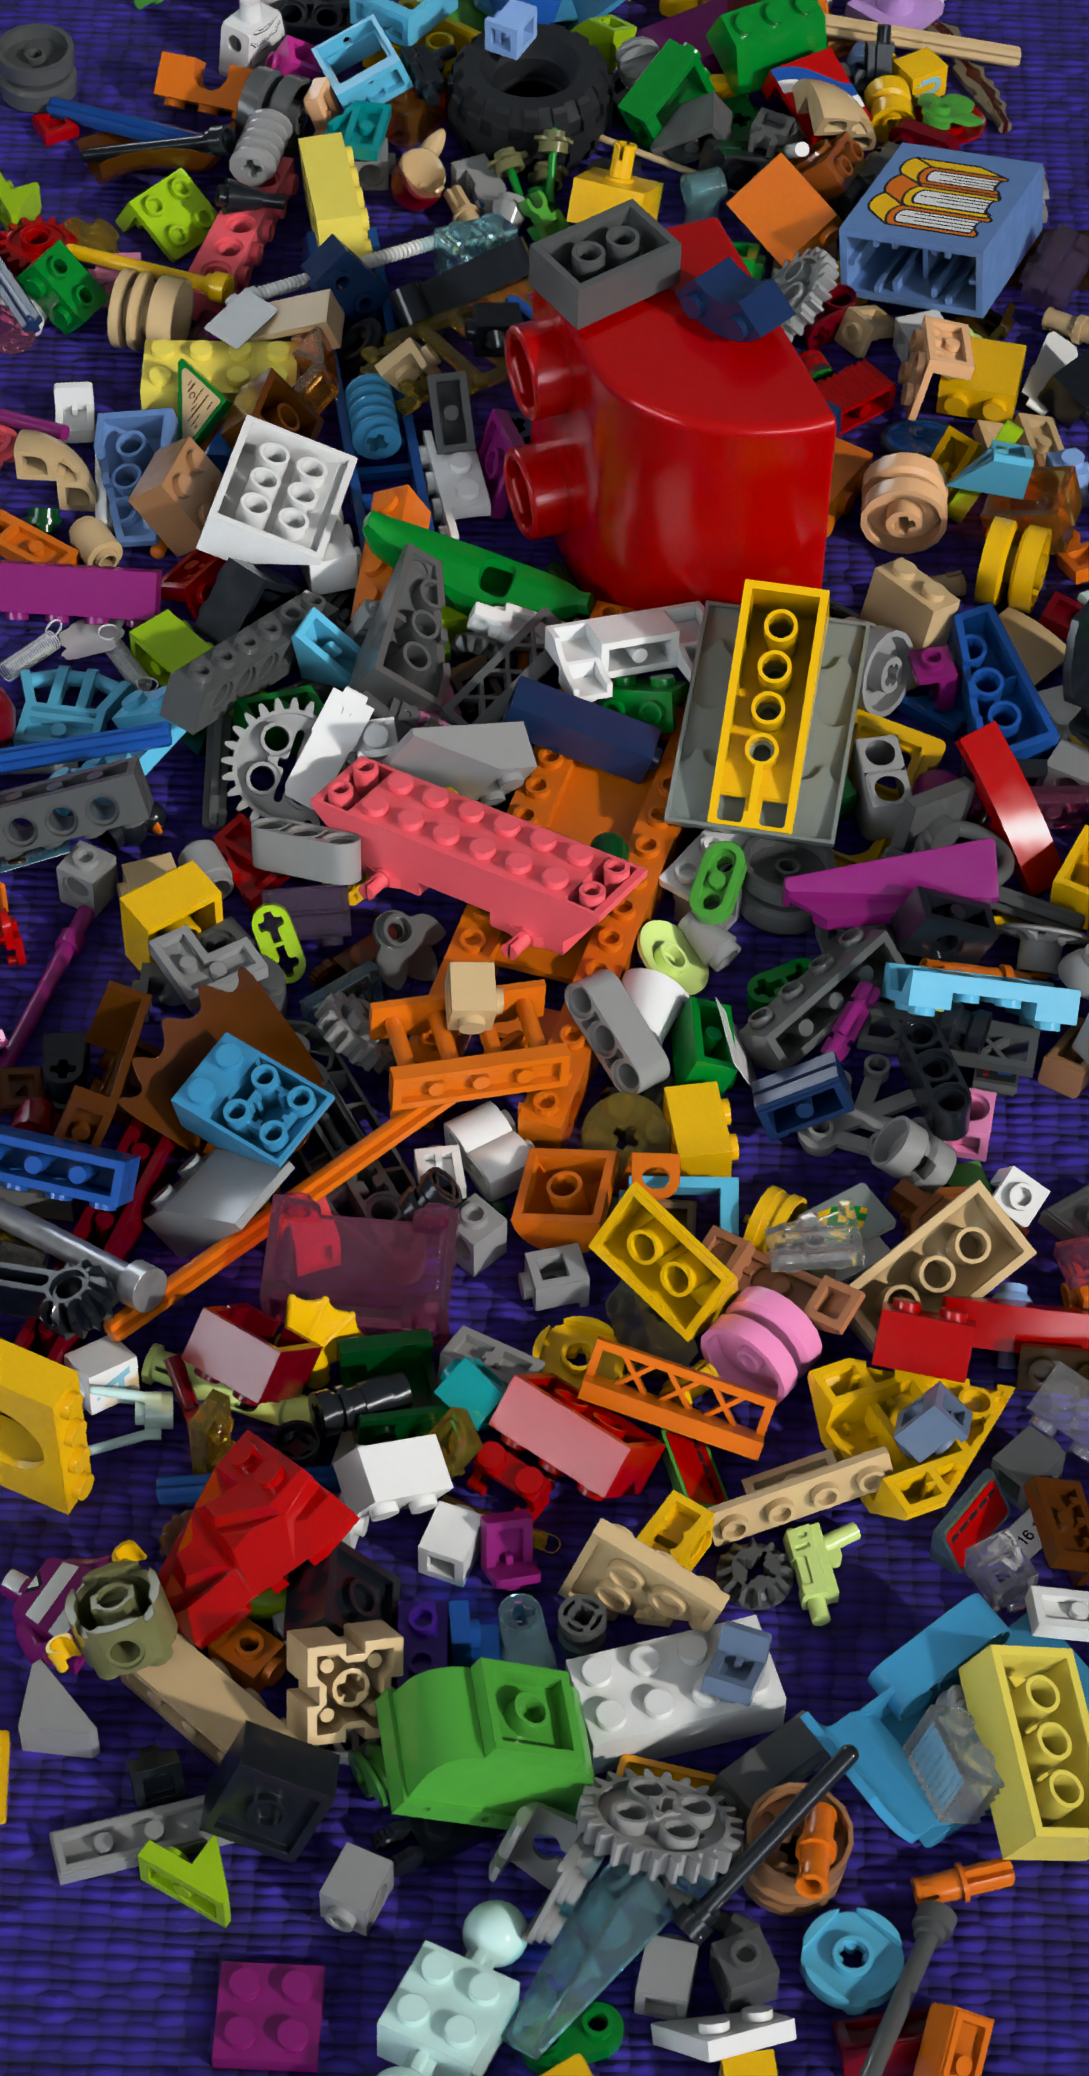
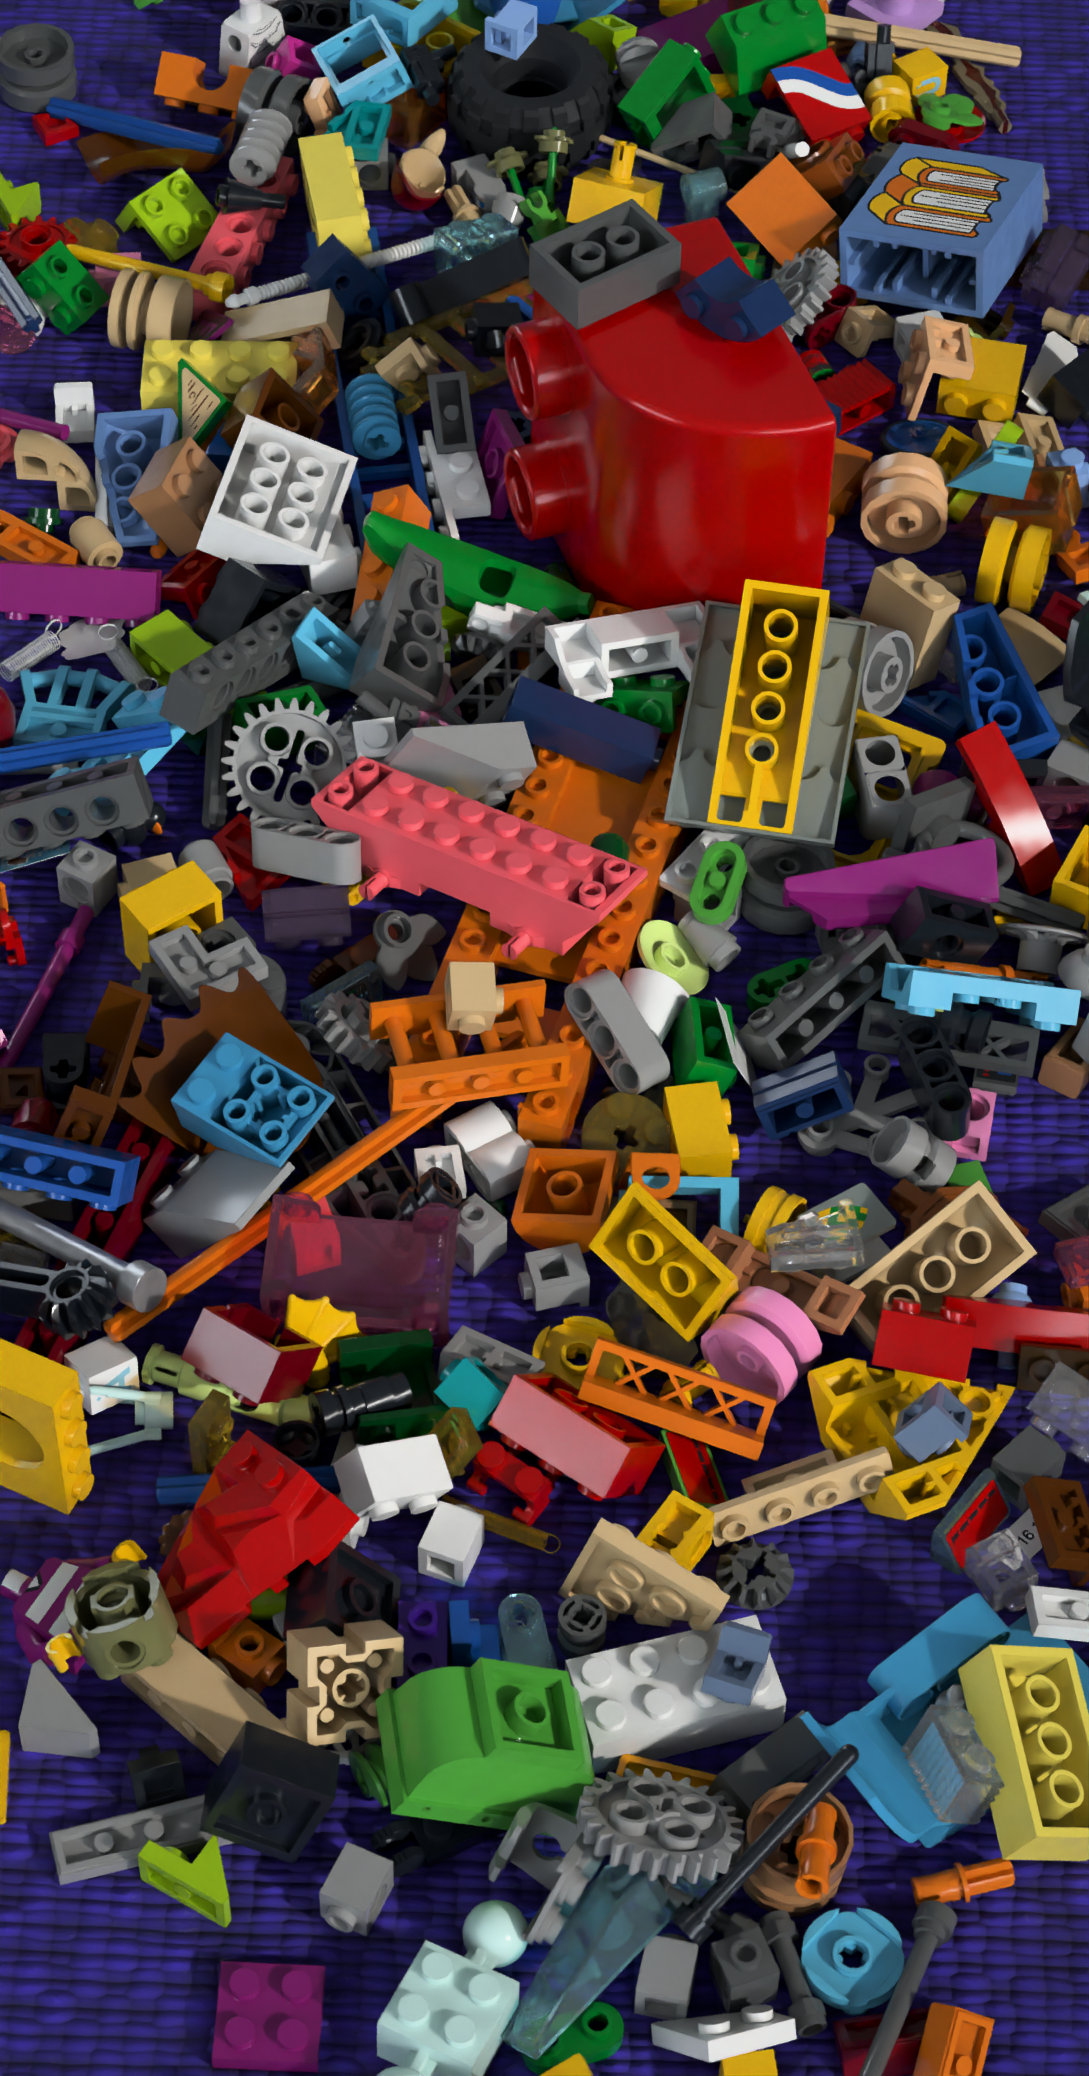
(183, 1387): dark red bar -> none
(217, 140): black piece -> none
(241, 319): white sticker -> none
(288, 939): lime beam -> none
(328, 746): white piece -> none
(508, 1550): magenta bracket -> none
(807, 2010): none -> dark grey bar
(813, 1562): yellowish green piece -> none
(833, 111): tan brick -> none
(852, 1020): magenta axle -> none
(937, 669): magenta bracket -> none
(1018, 1194): white bracket -> none

